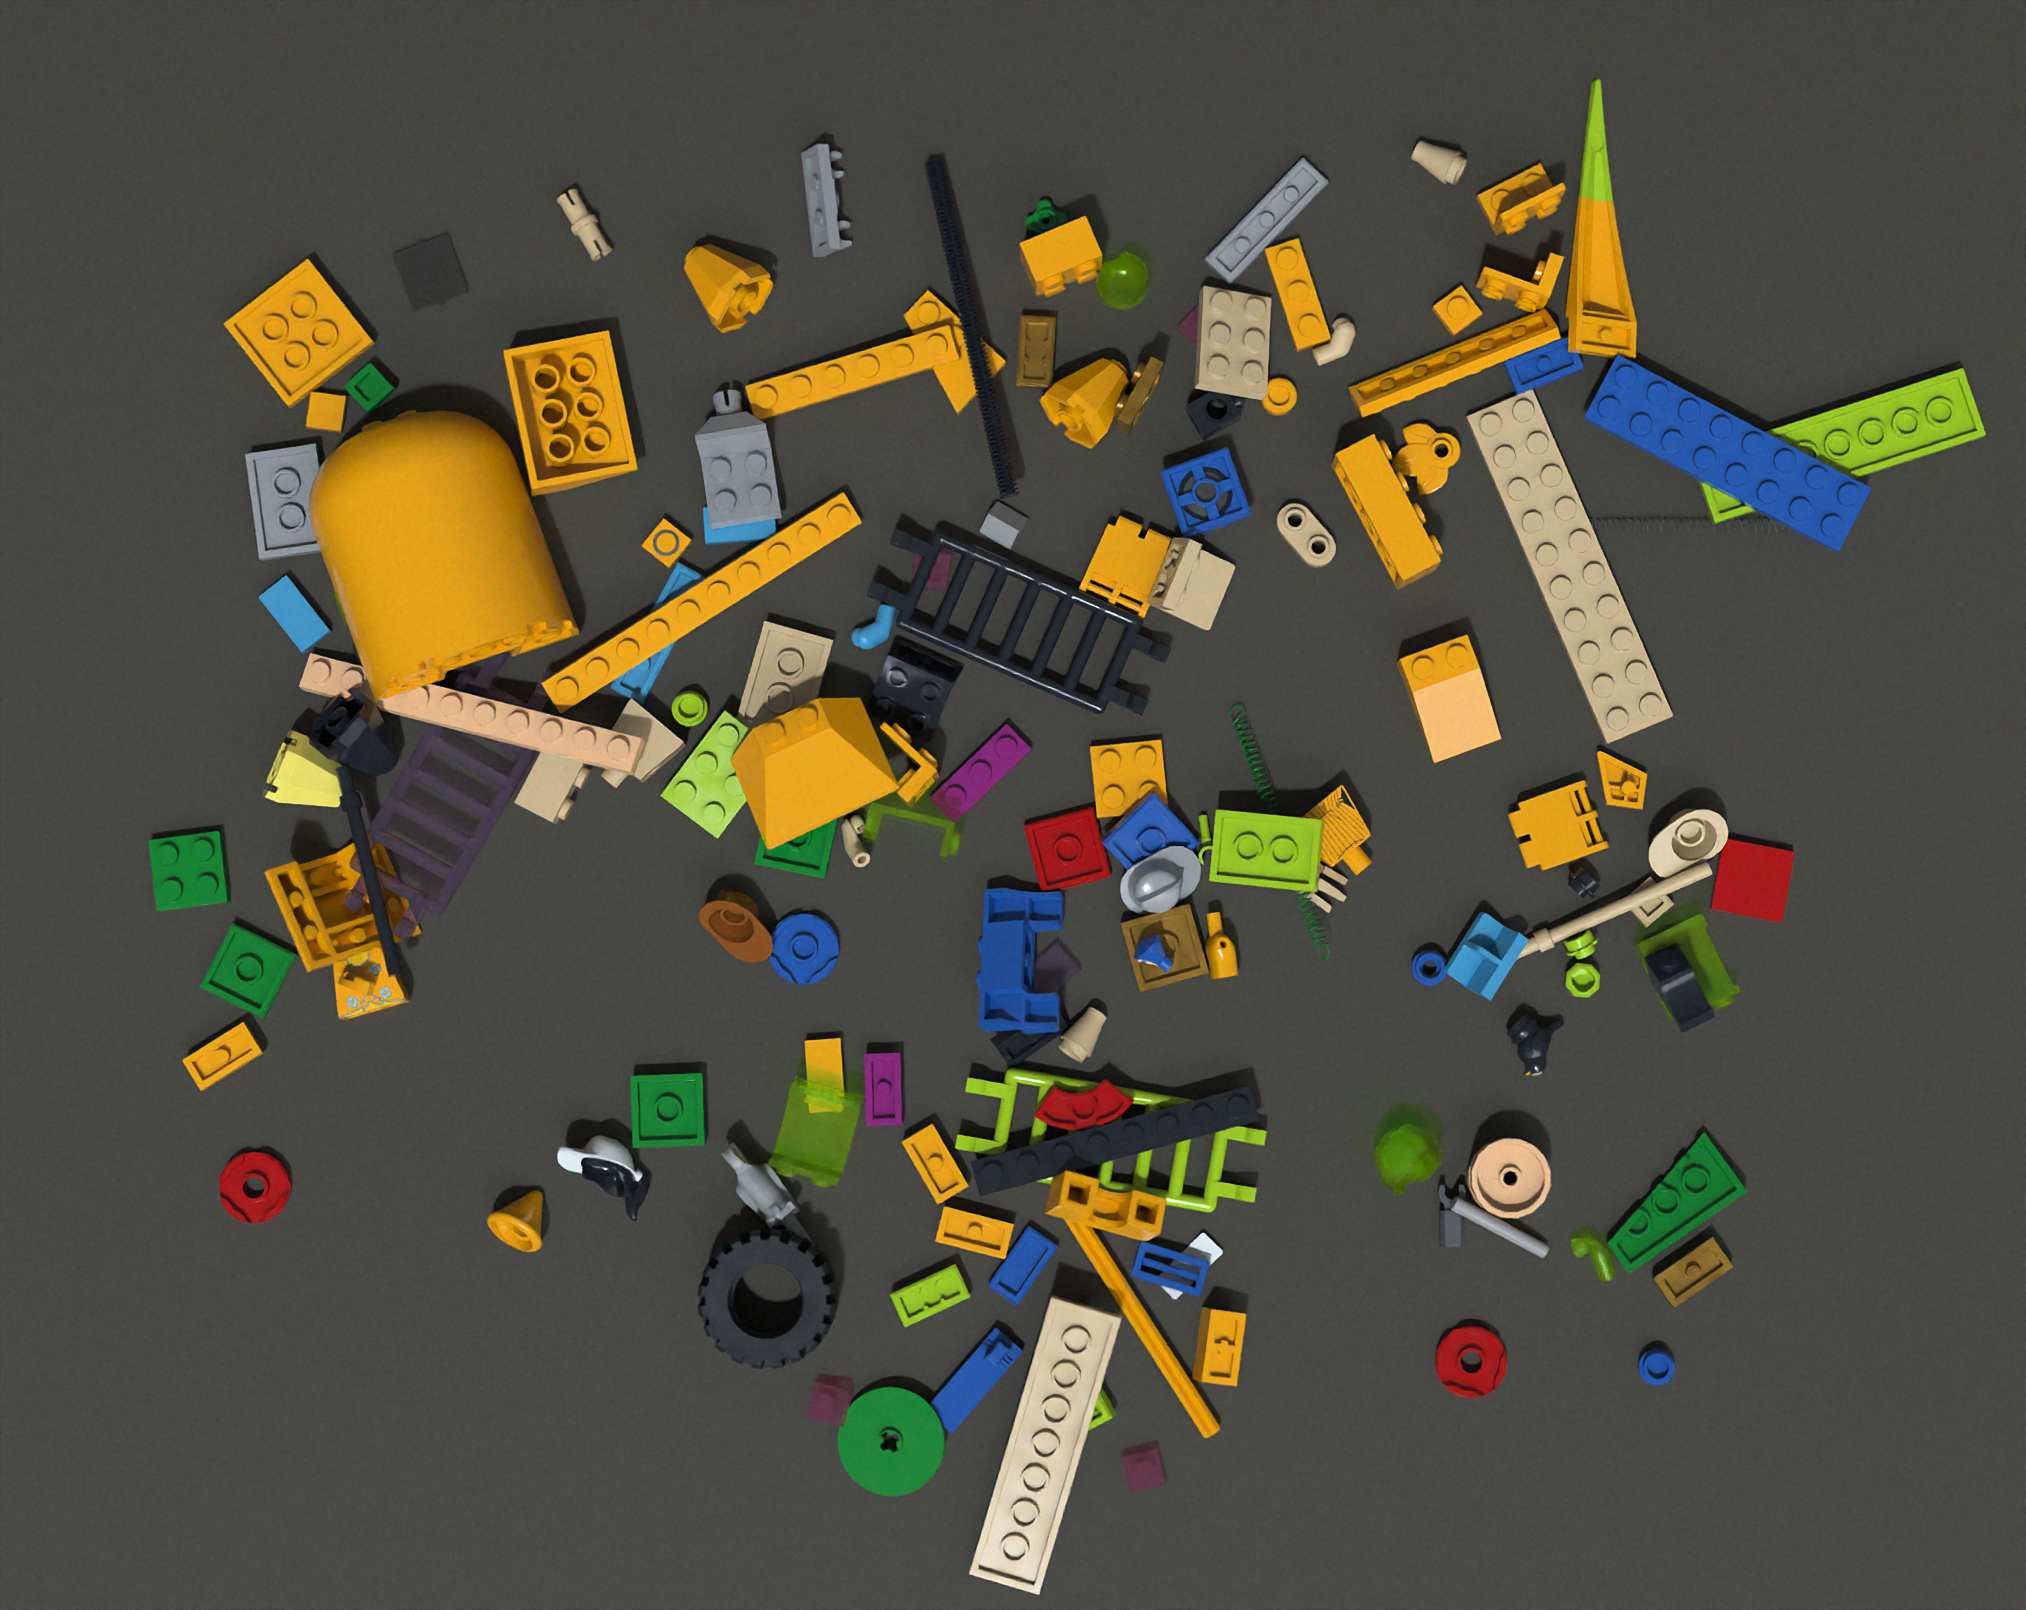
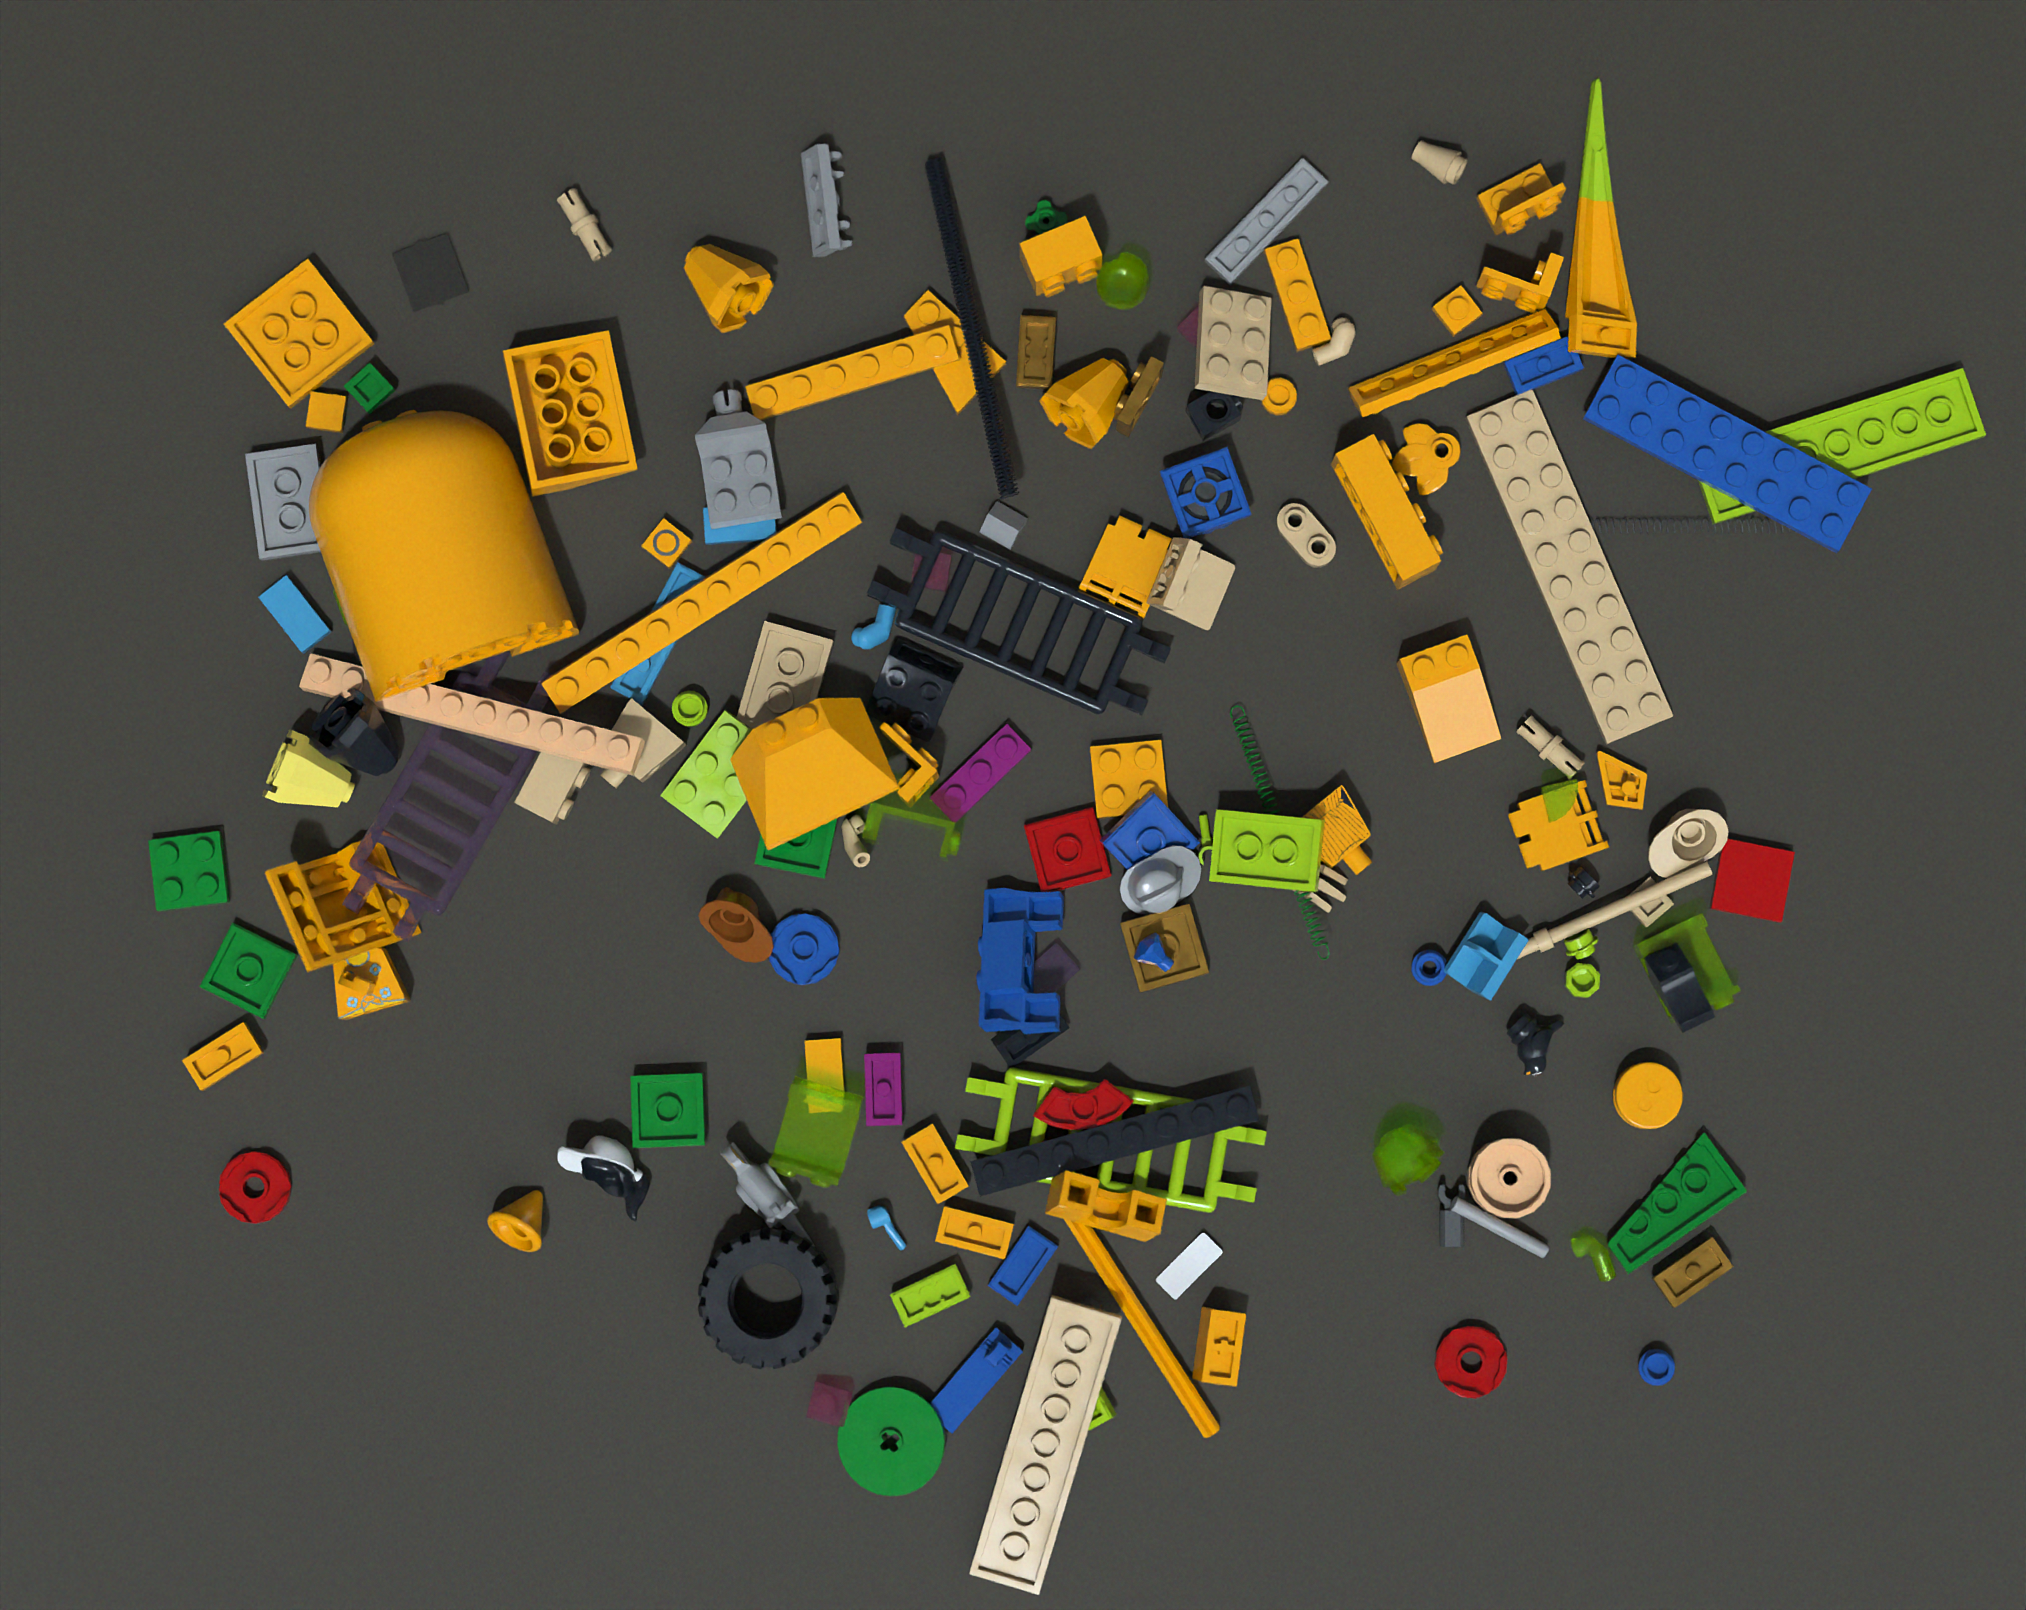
(352, 804): black bar -> none
(880, 1216): none -> dark azure hand
(1082, 1035): tan cone -> none
(1143, 1470): clear pink plate -> none
(1199, 1278): blue tile -> none
(1220, 950): light orange piece -> none
(1550, 747): none -> tan pin
(1559, 798): none -> clear neon green tile
(1647, 1095): none -> light orange head

